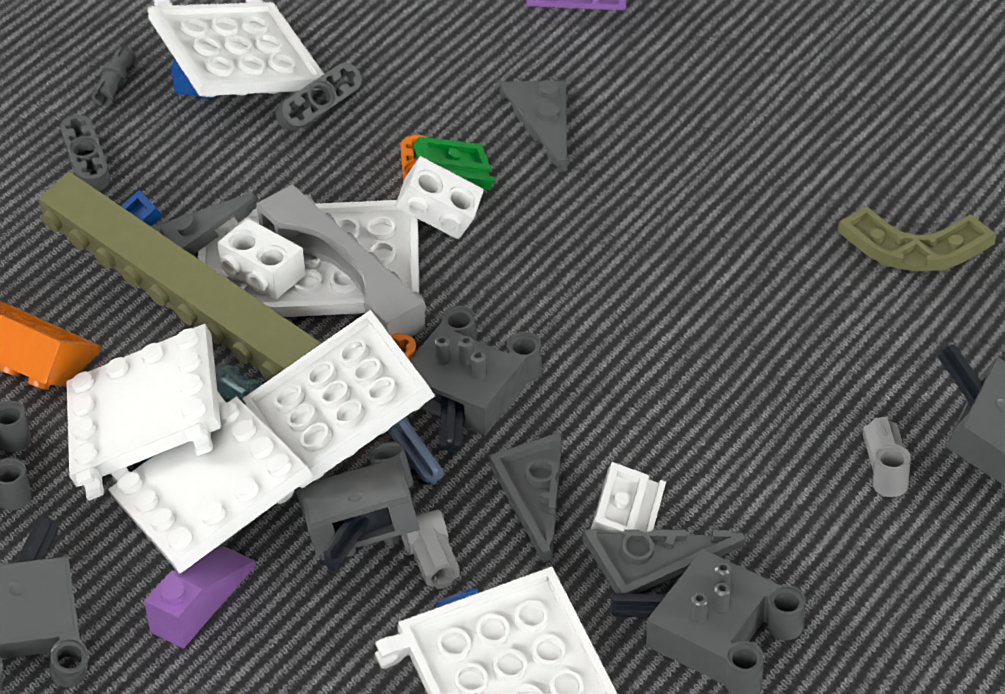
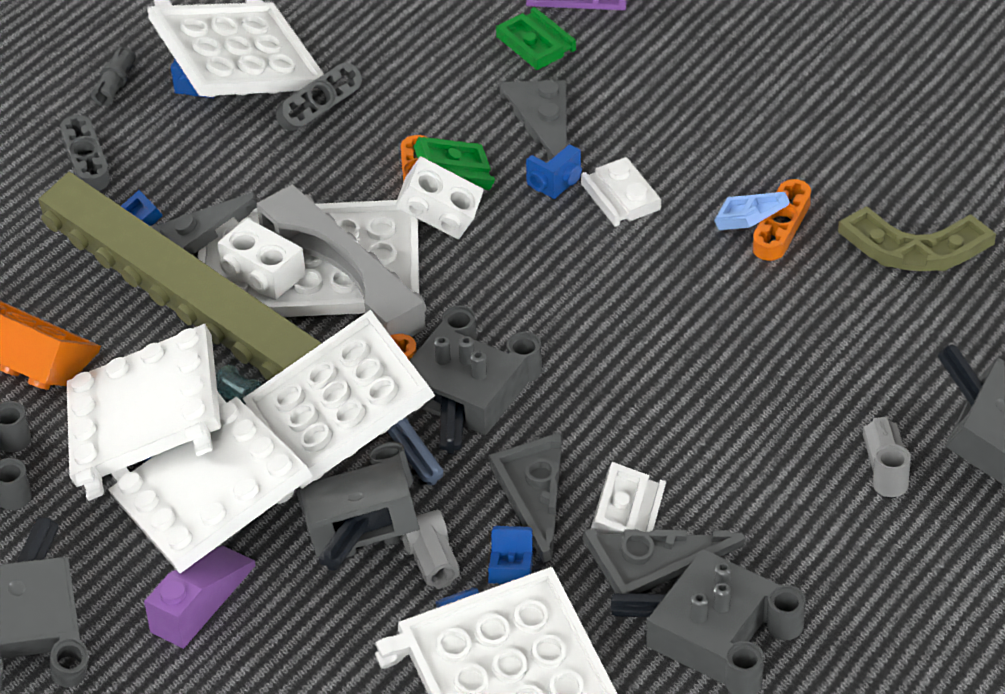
(510, 553): none -> blue bracket
(535, 38): none -> green plate
(555, 175): none -> blue bracket
(621, 191): none -> white plate
(749, 209): none -> light blue tile
(783, 231): none -> orange beam

